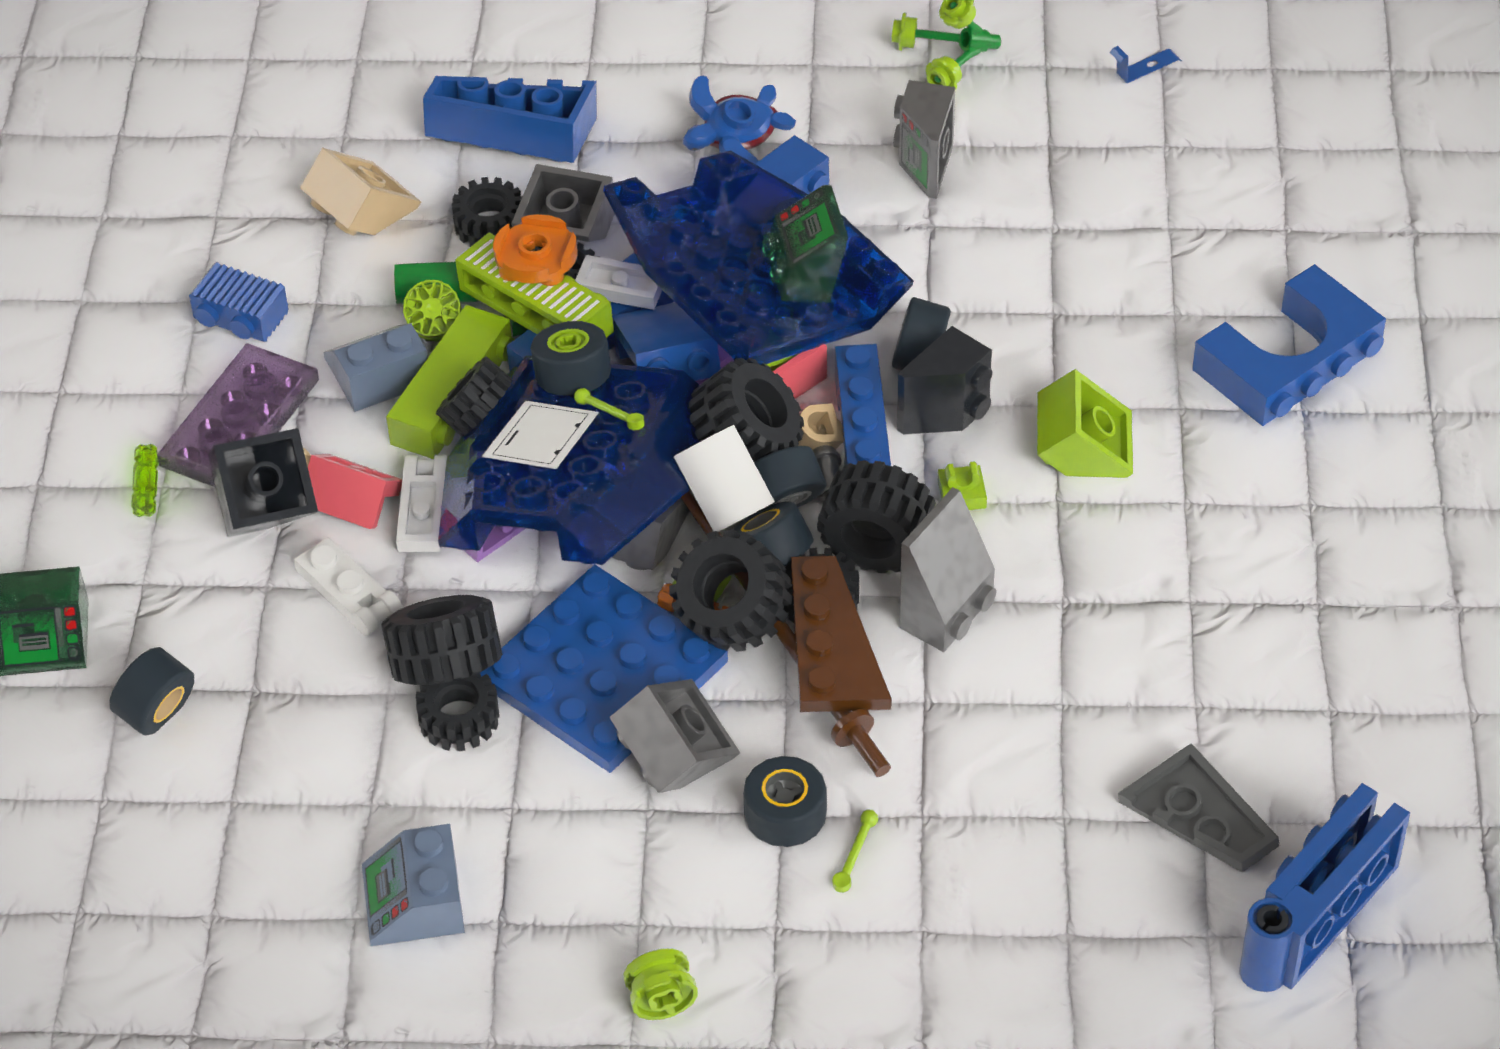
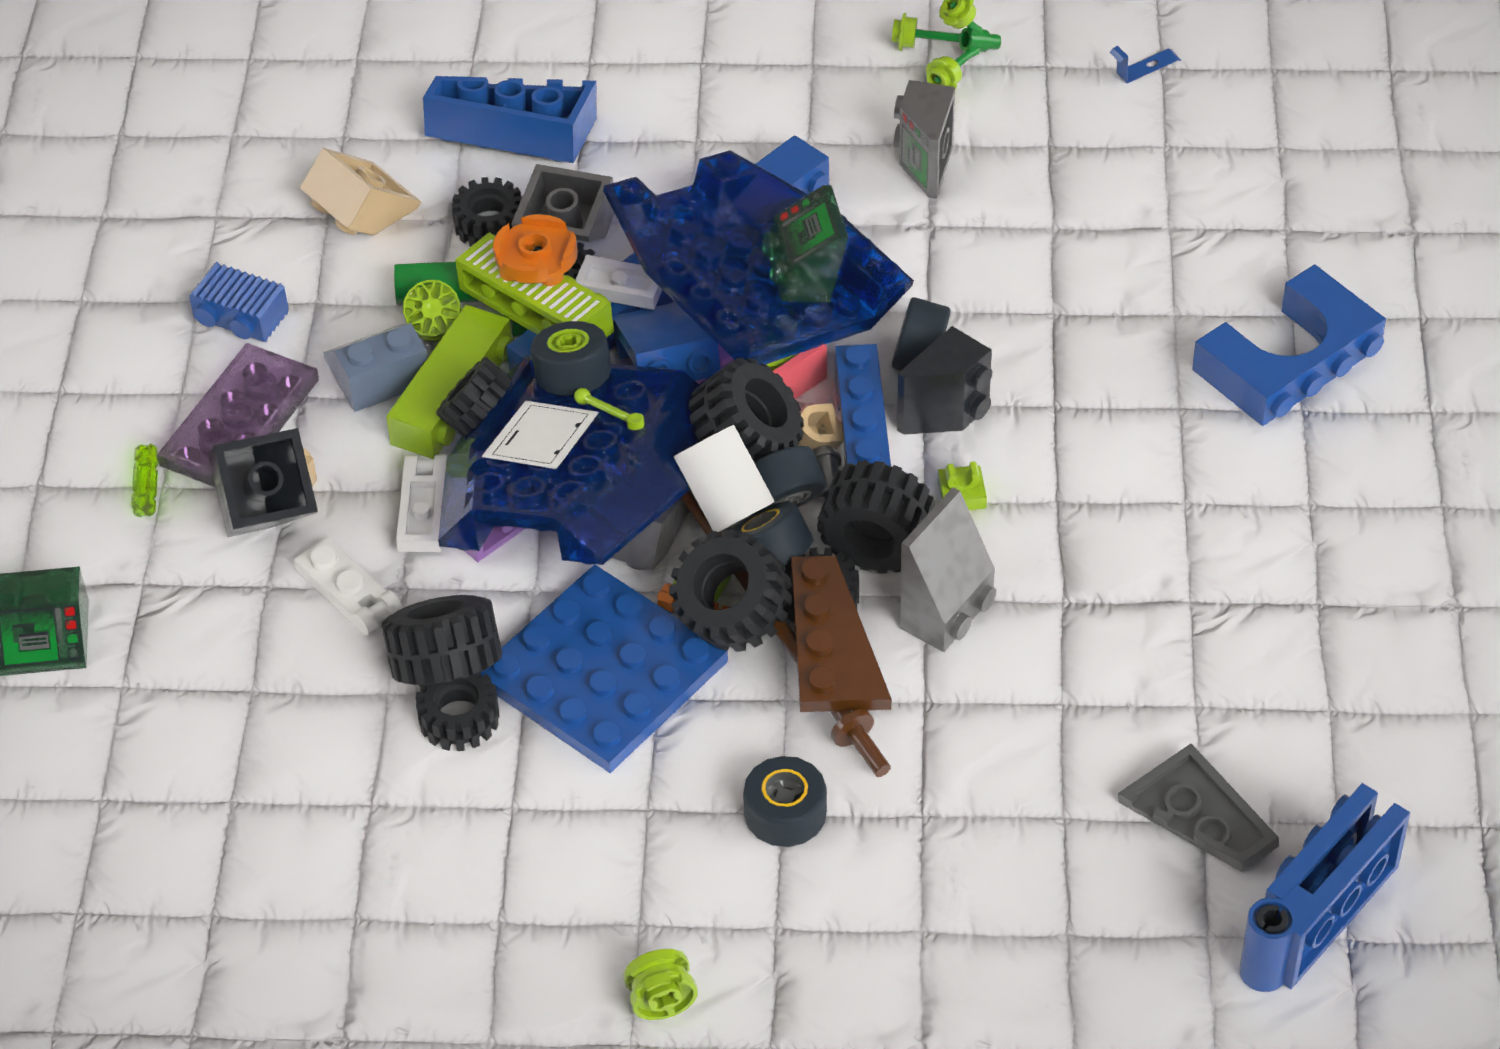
(151, 691): black wheel -> none
(350, 489): coral panel -> none
(413, 887): sand blue slope -> none
(673, 734): flat silver slope -> none
(734, 120): blue animal -> none
(842, 880): lime hinge -> none
(1083, 429): lime slope -> none

